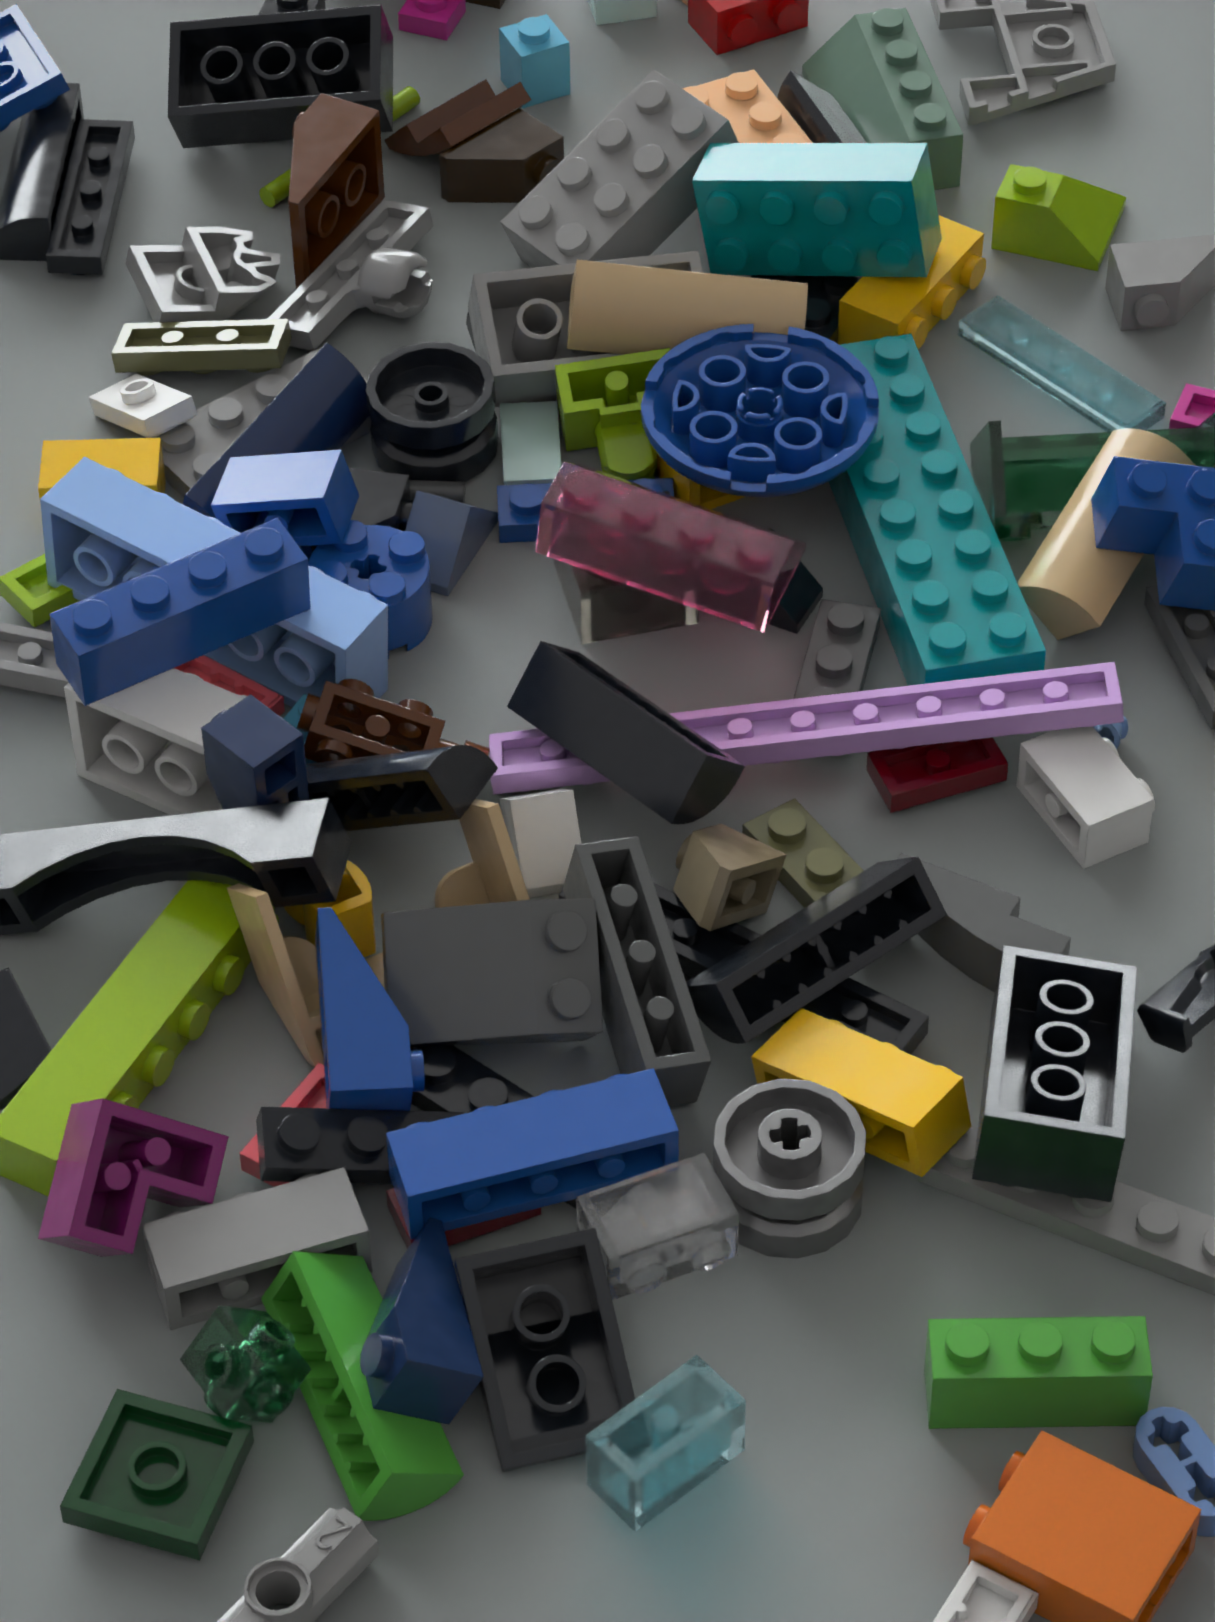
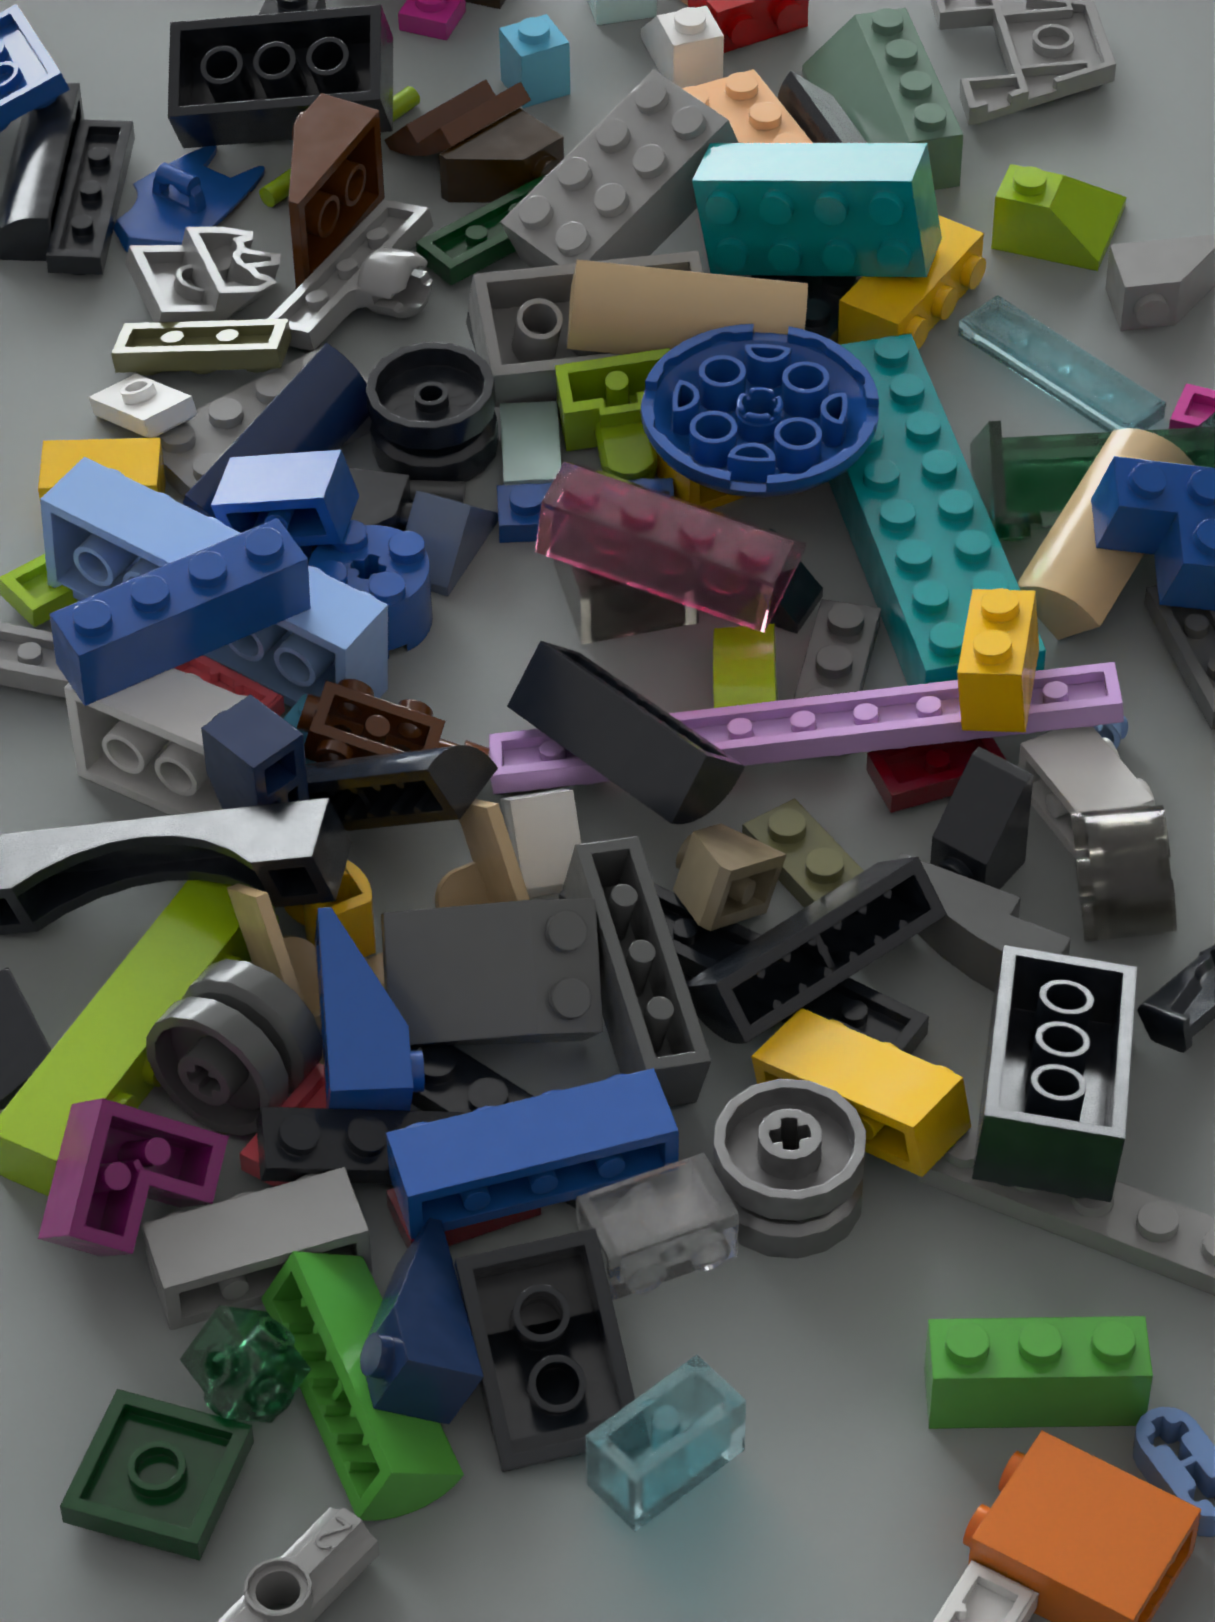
(182, 197): none -> blue shield
(234, 1046): none -> dark grey wheel
(473, 239): none -> dark green plate
(686, 46): none -> white slope
(744, 666): none -> lime slope
(985, 821): none -> black slope
(998, 660): none -> yellow brick
(1124, 872): none -> clear smoke brick

